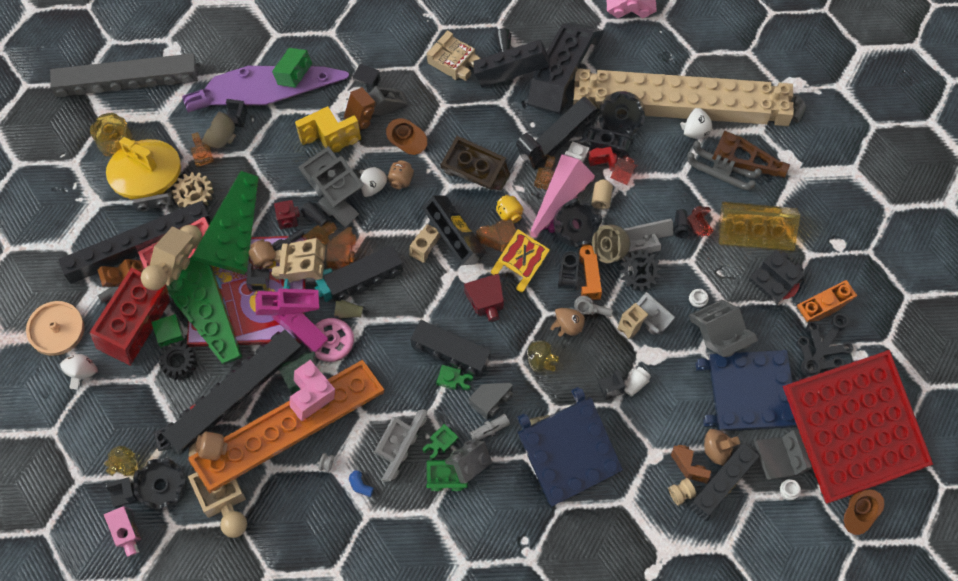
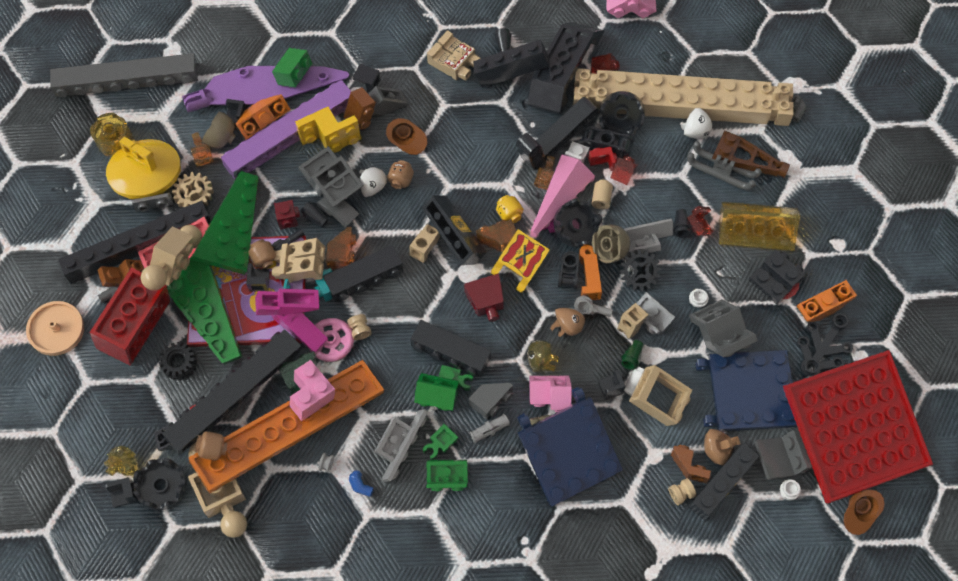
(78, 368): white piece -> none
(119, 522): bright pink torso -> none
(168, 330): green piece -> none
(261, 115): none -> orange slope
(282, 133): none -> medium lavender brick
(321, 233): clear orange plate -> none
(347, 310): olive cone -> none
(359, 327): none -> tan wheel
(436, 392): none -> green brick
(469, 460): flat silver bracket -> none
(476, 164): dark brown slope -> none
(550, 390): none -> bright pink brick
(604, 62): none -> clear red bracket
(632, 356): none -> dark green cone
(645, 386): none -> tan window

